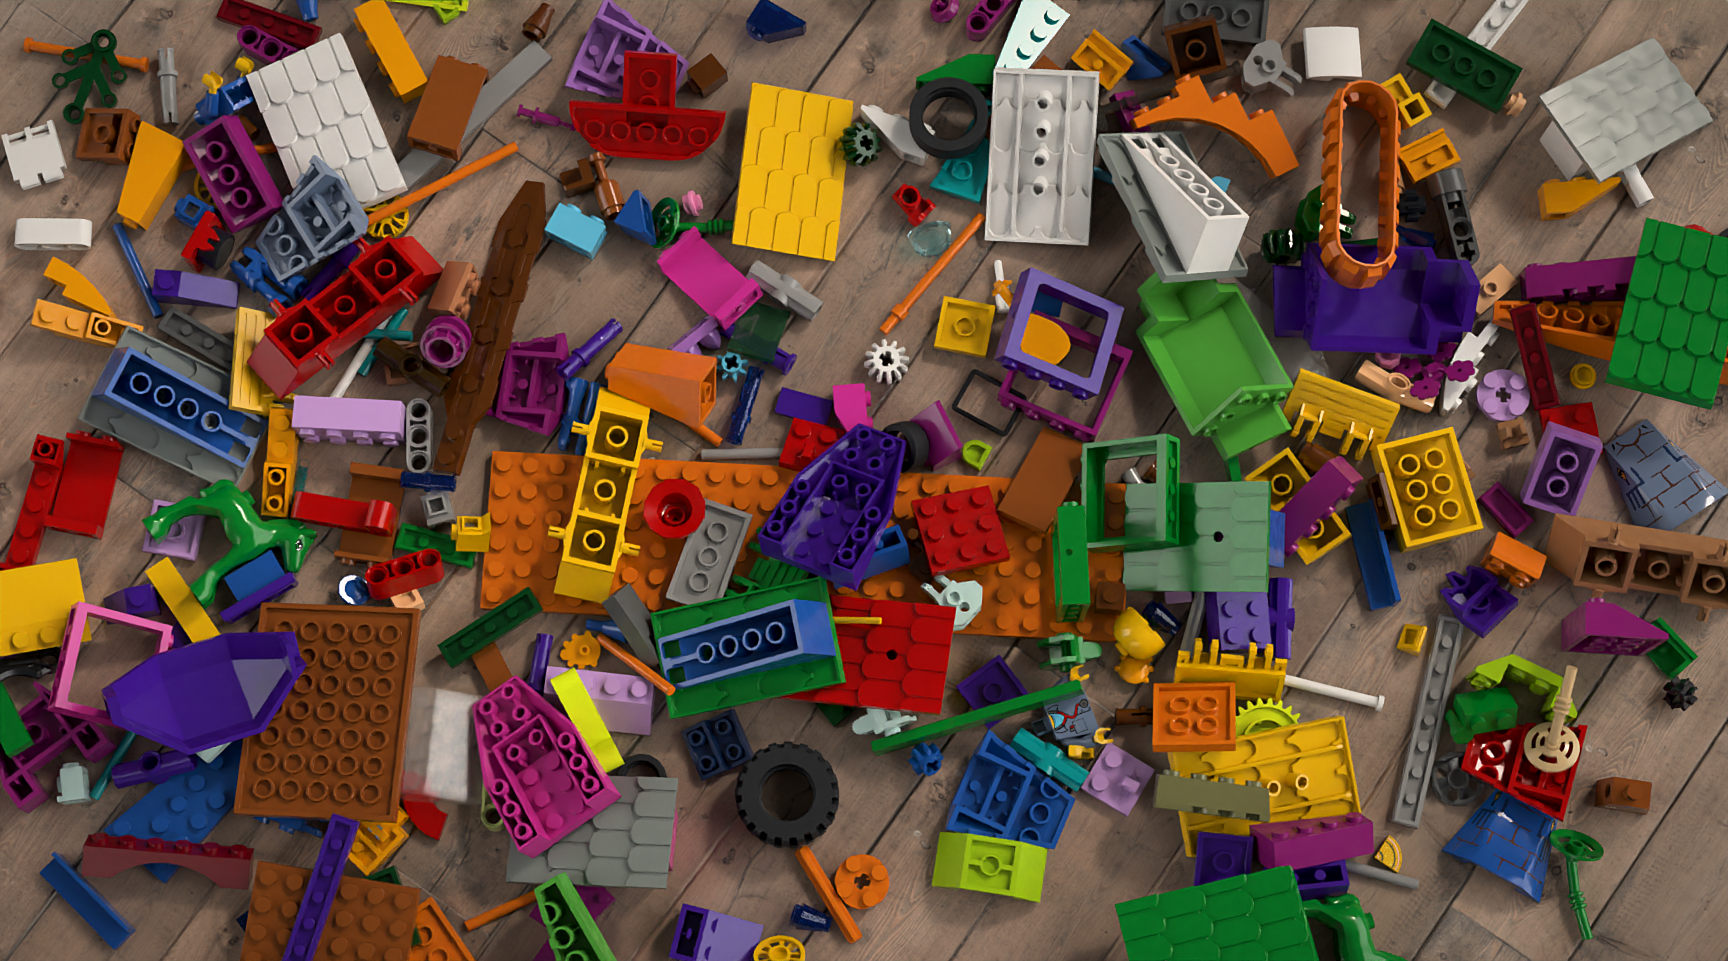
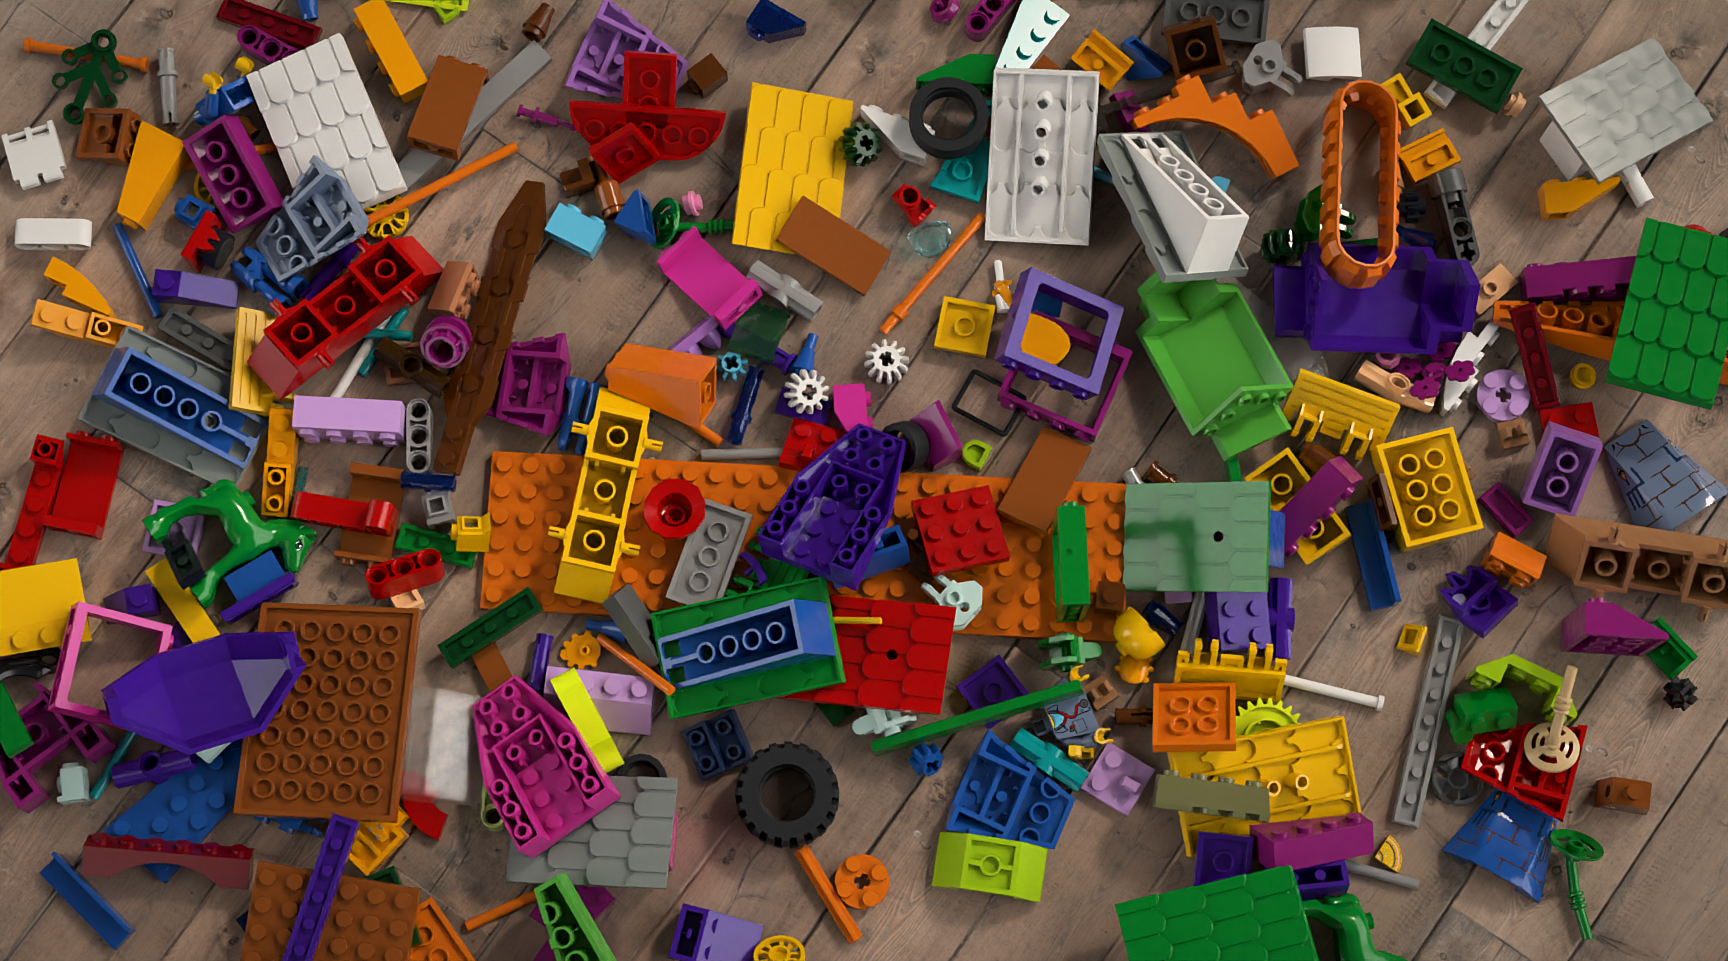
(184, 561): none -> black hinge
(353, 590): blue hat -> none
(581, 356): dark purple pin -> none
(624, 153): none -> red hinge
(755, 566): none -> dark purple piece
(800, 383): none -> white gear
(806, 356): none -> blue cone
(809, 919): clear blue cone -> none
(833, 245): none -> dark orange tile
(1092, 485): green piece -> none
(1100, 692): none -> medium nougat tile

